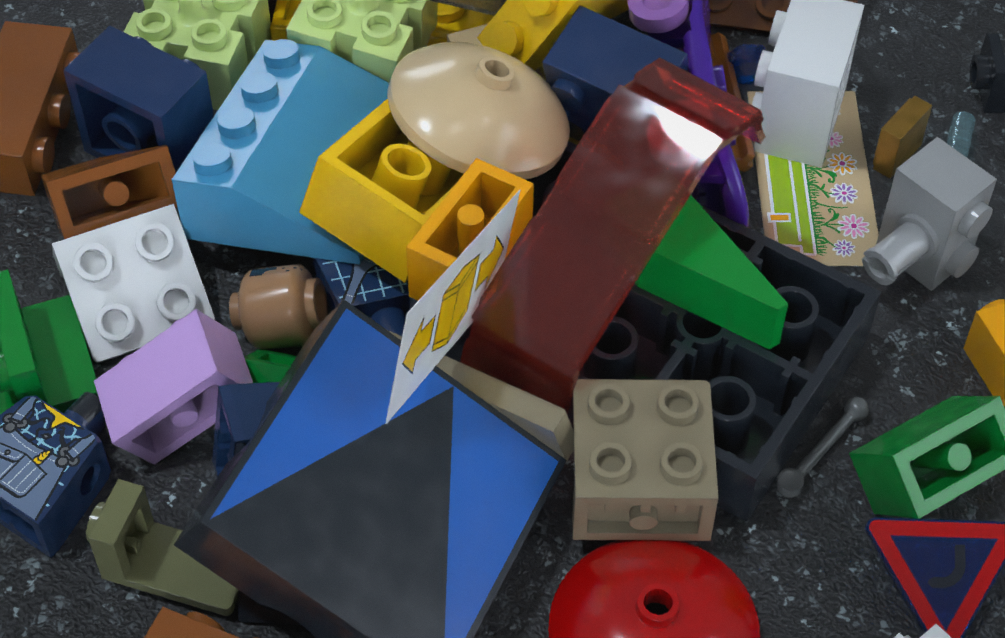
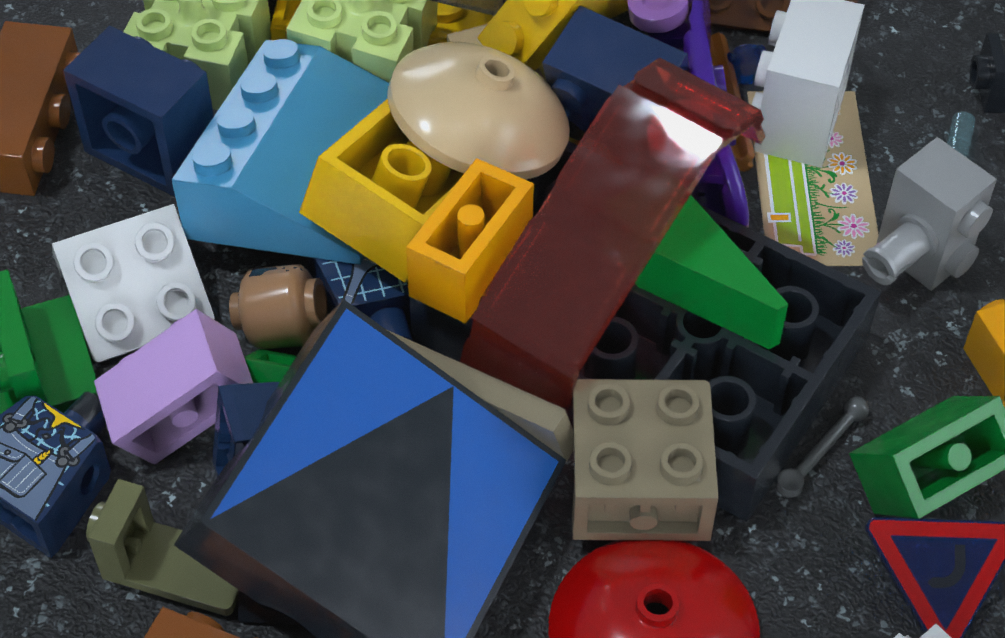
(110, 189): dark orange slope -> none
(448, 305): white sticker -> none
(901, 136): pearl gold tile -> none

